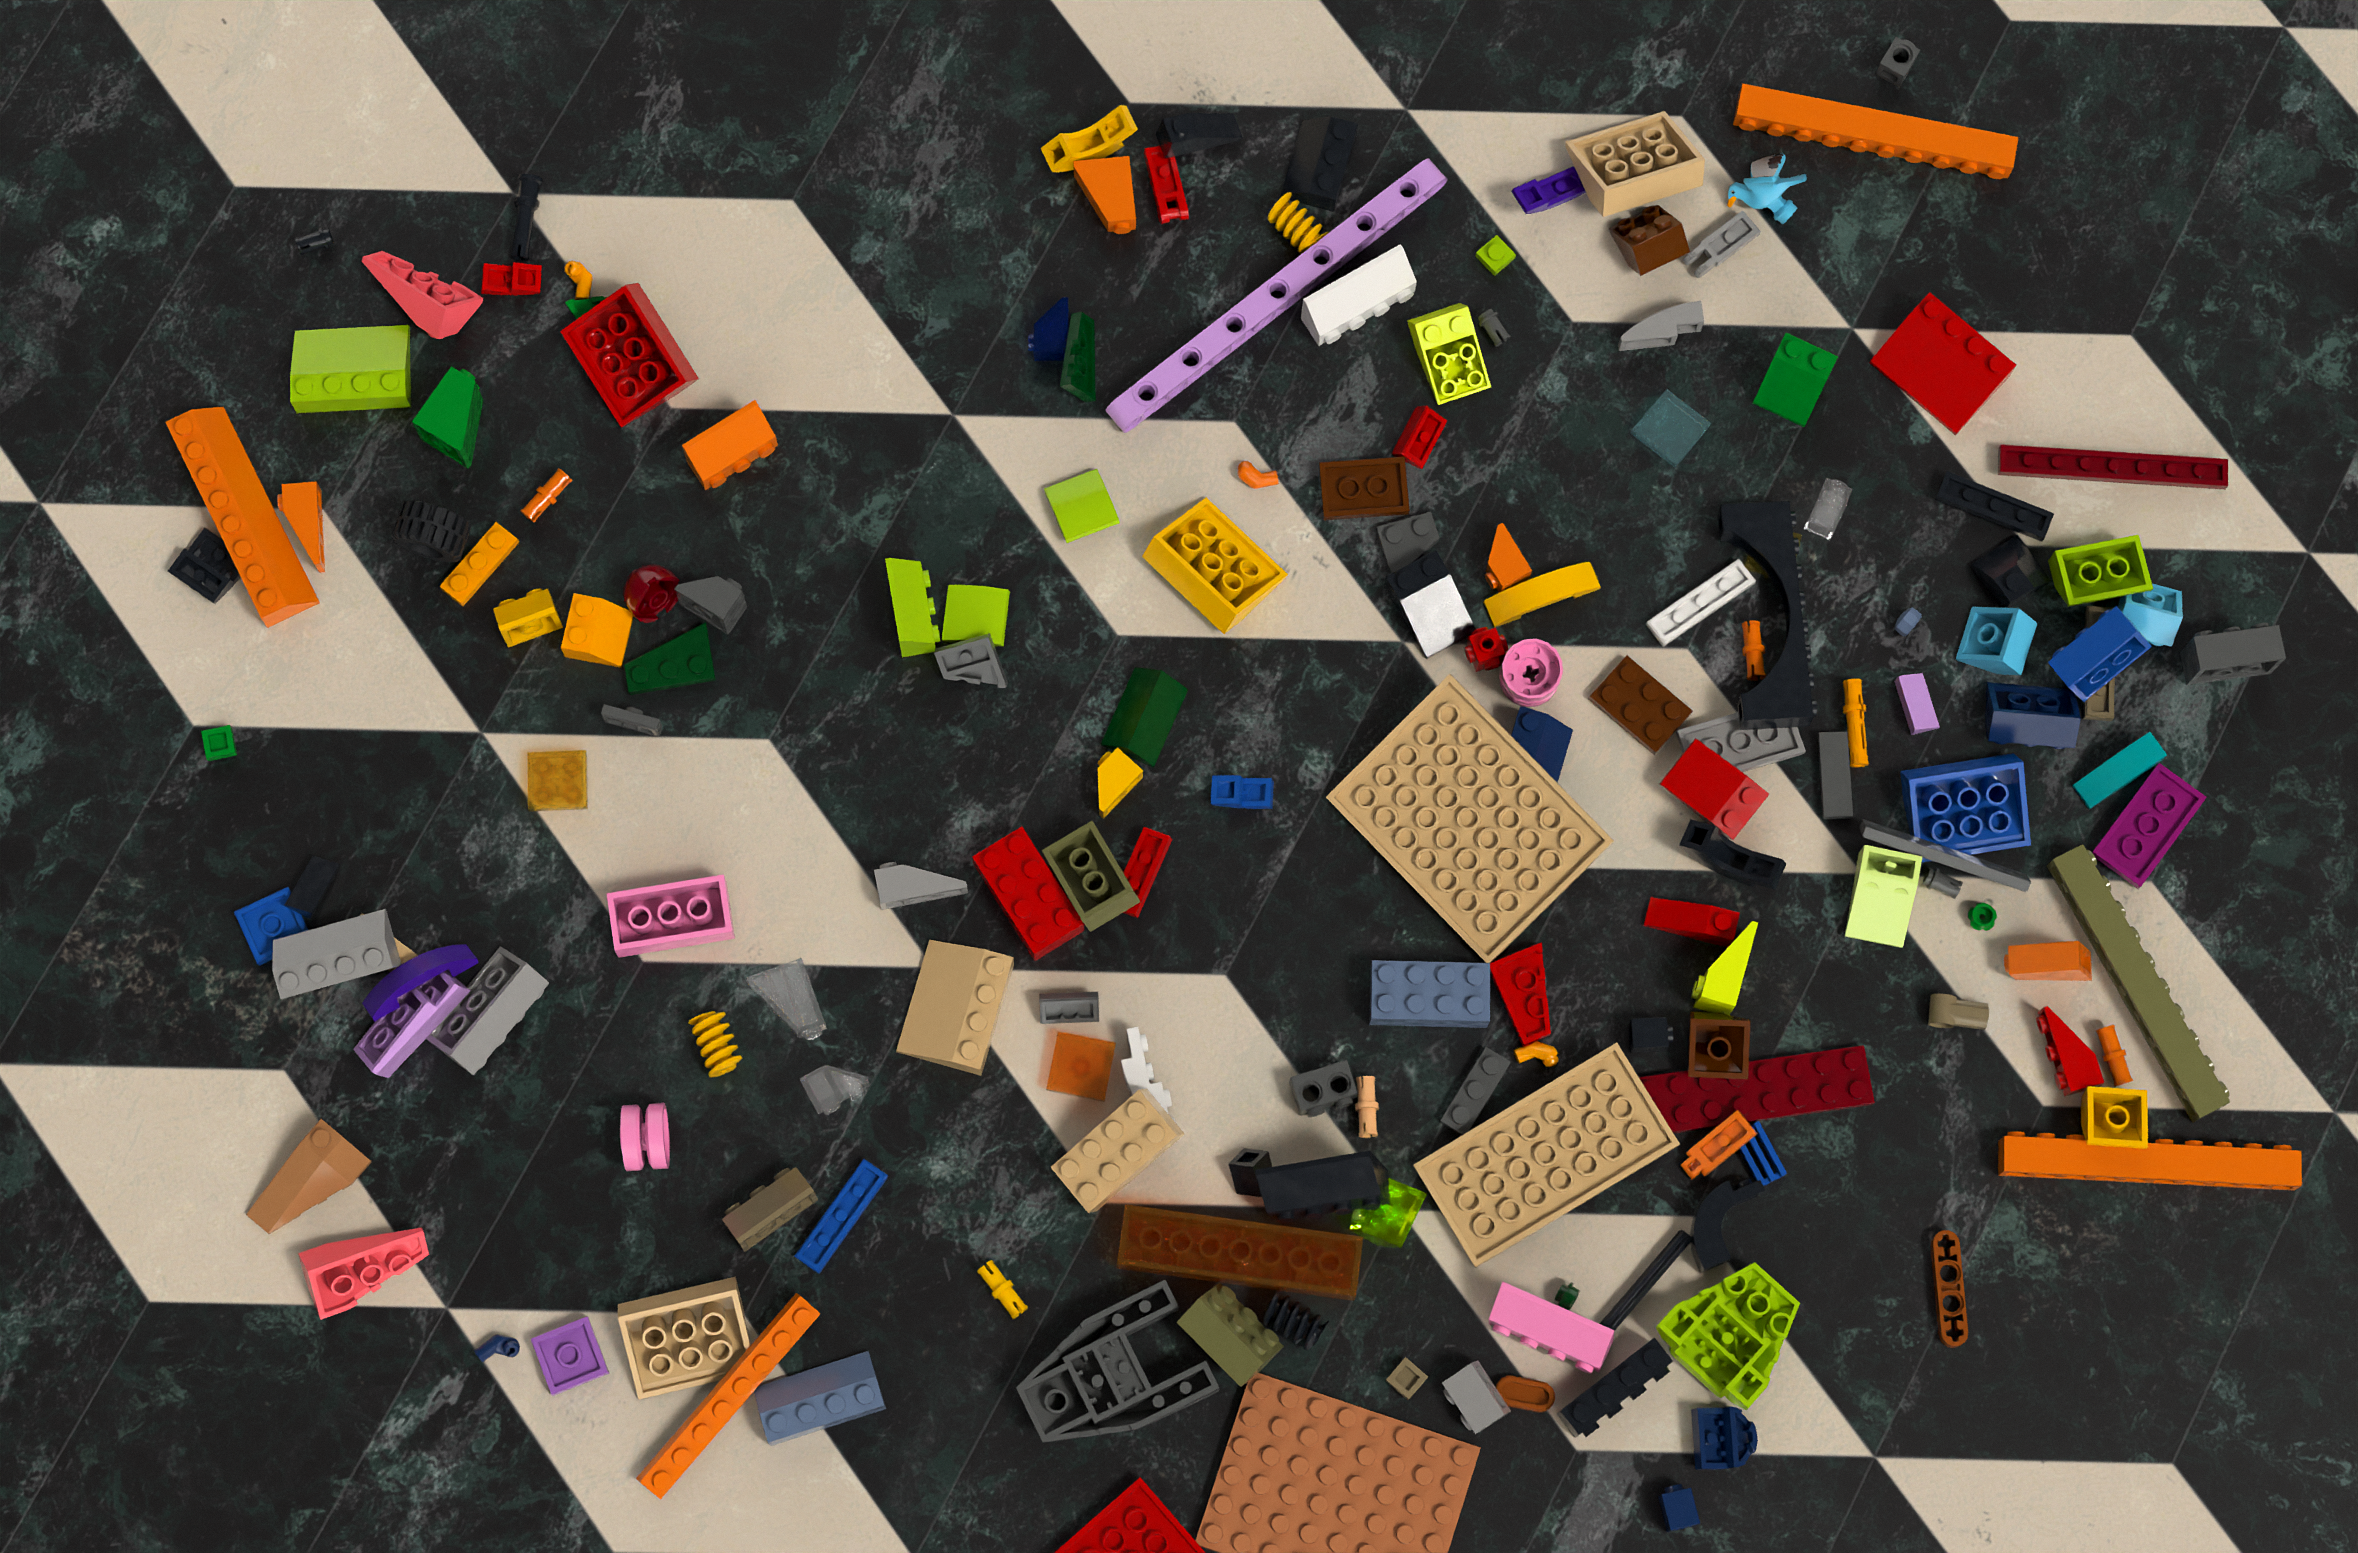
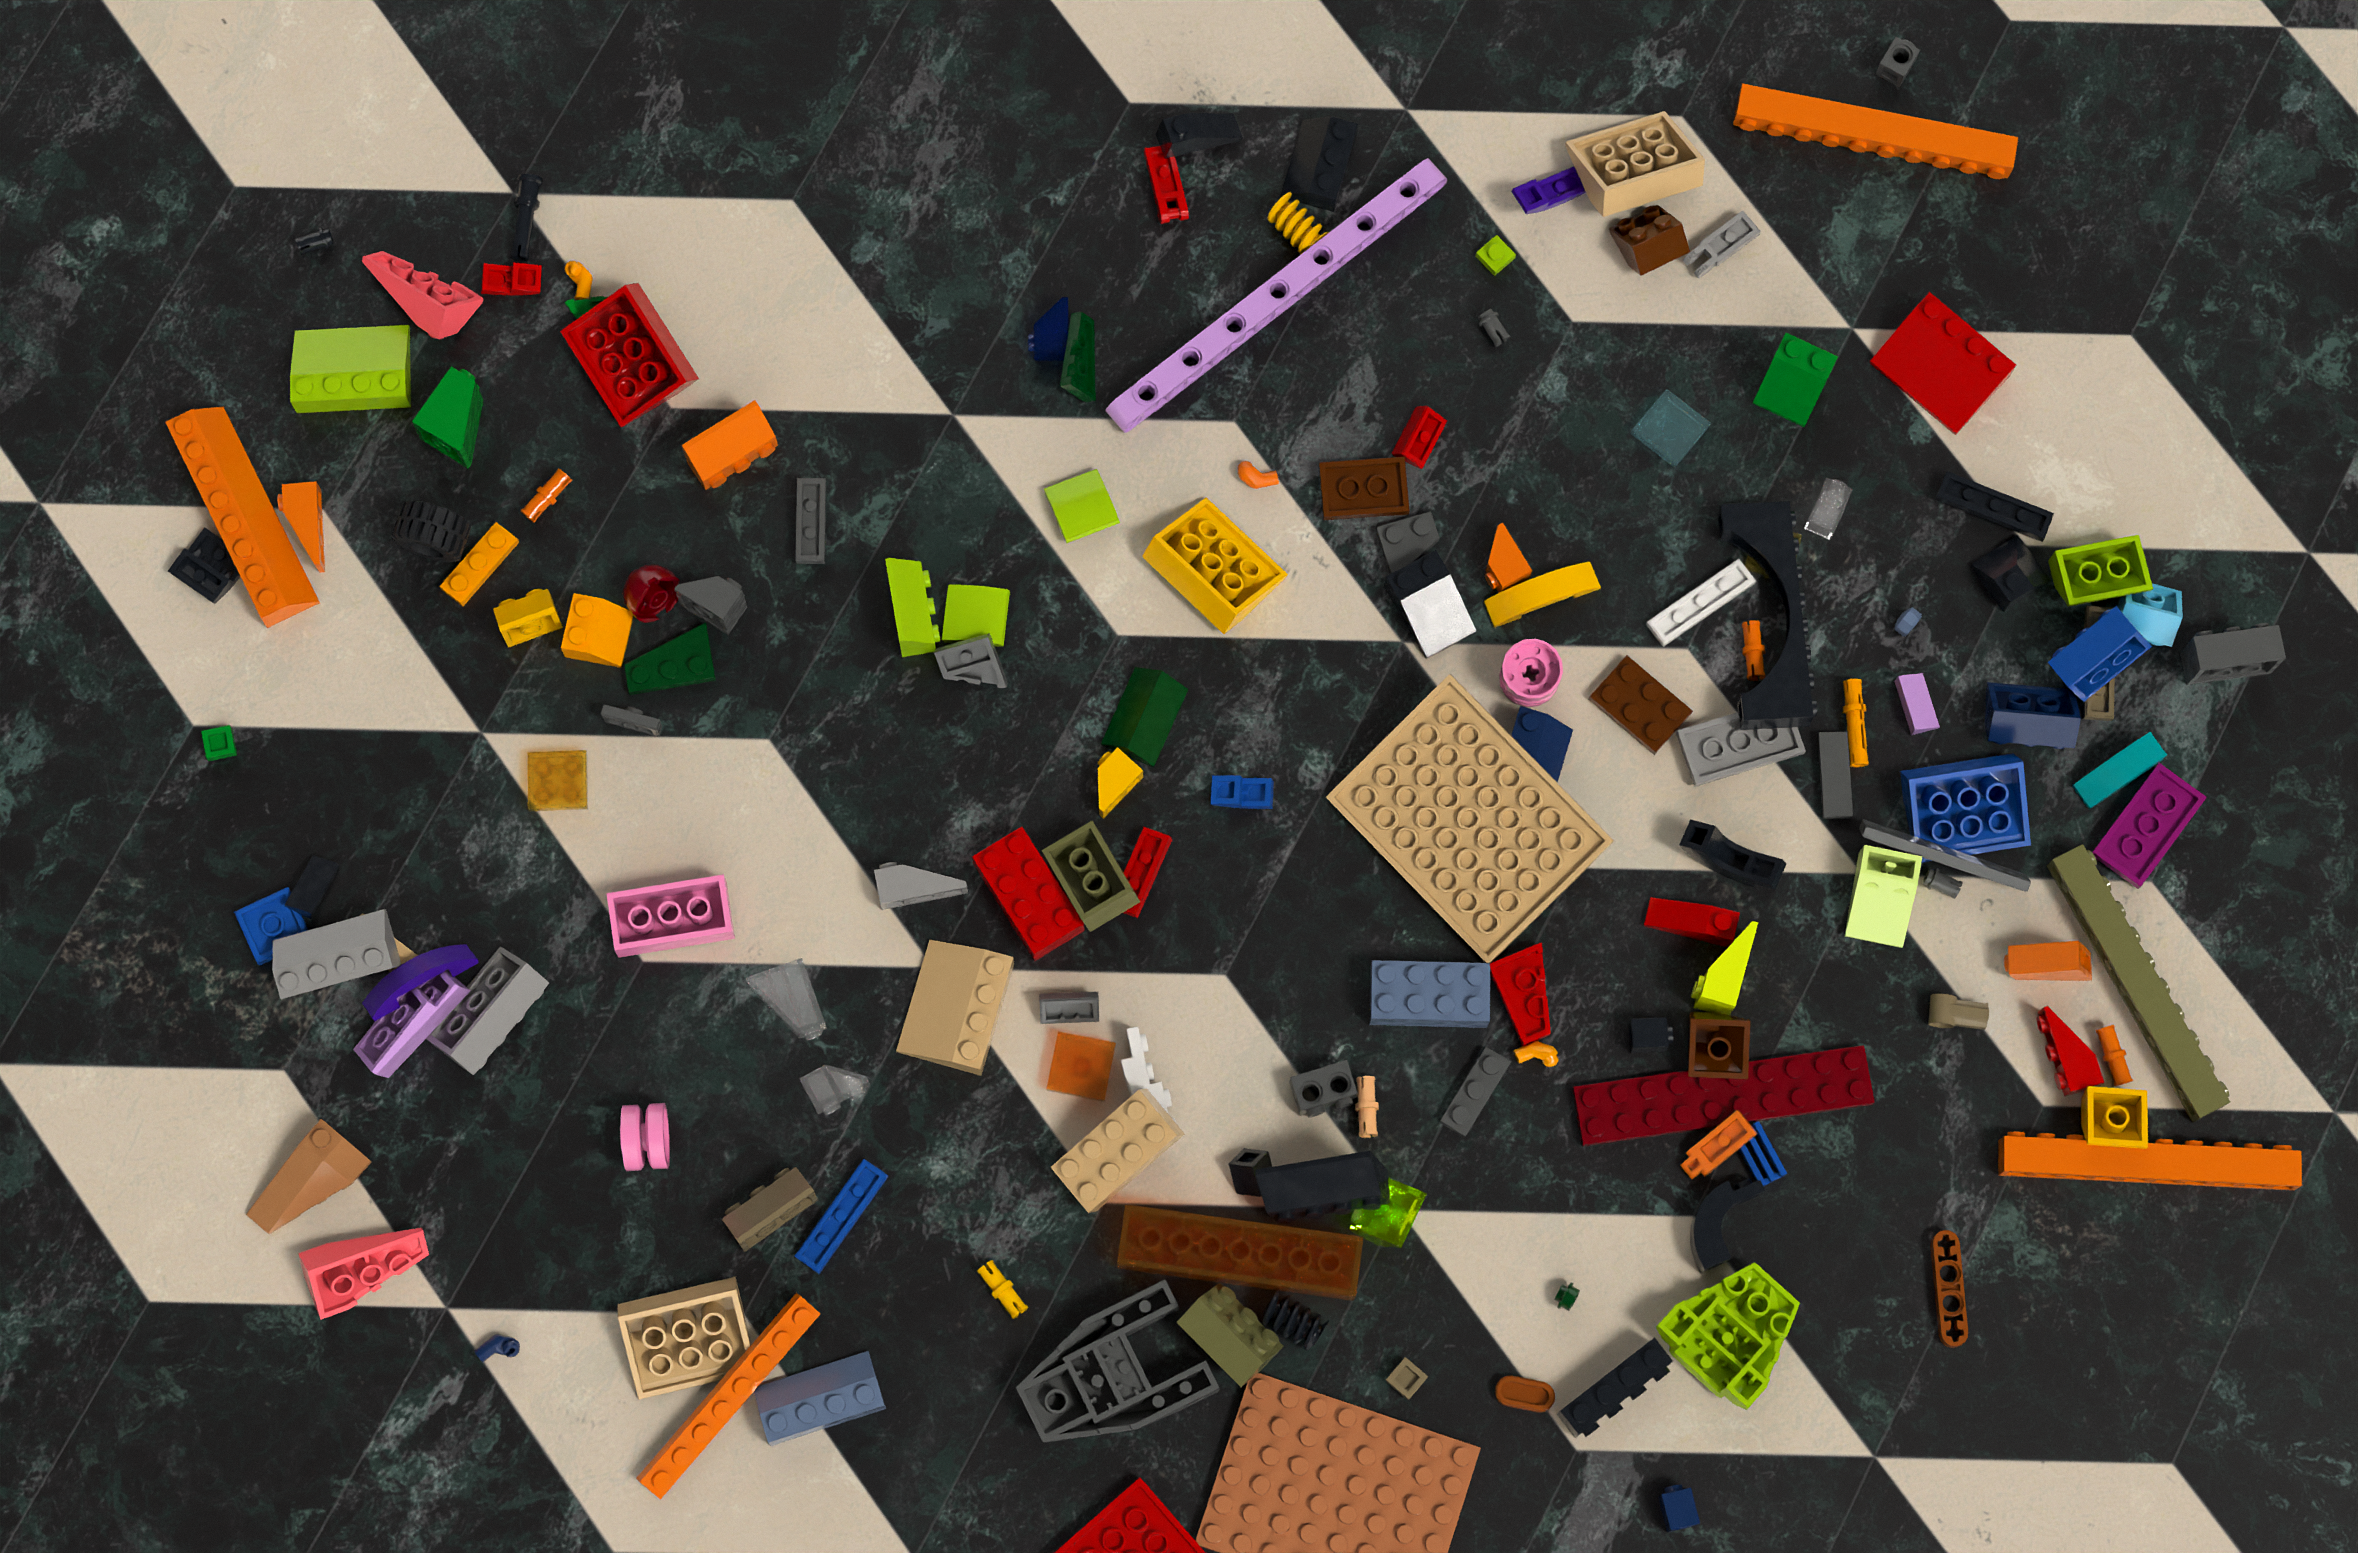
(570, 1356): medium lavender plate -> none
(715, 1043): yellow piece -> none
(811, 521): none -> dark grey plate
(1090, 143): yellow arch -> none
(1109, 191): orange slope -> none
(1358, 296): white slope -> none
(1449, 353): neon yellow slope -> none
(1475, 1397): light grey brick -> none
(1482, 657): red brick -> none
(1546, 1155): tan plate -> none
(1551, 1328): bright pink slope -> none
(1647, 1280): black axle -> none
(1663, 327): light grey slope -> none
(1714, 789): red slope -> none
(1722, 1438): dark blue slope -> none
(1766, 188): medium azure animal -> none
(1982, 909): green plate -> none
(1997, 640): medium azure slope -> none
(2113, 467): dark red plate -> none

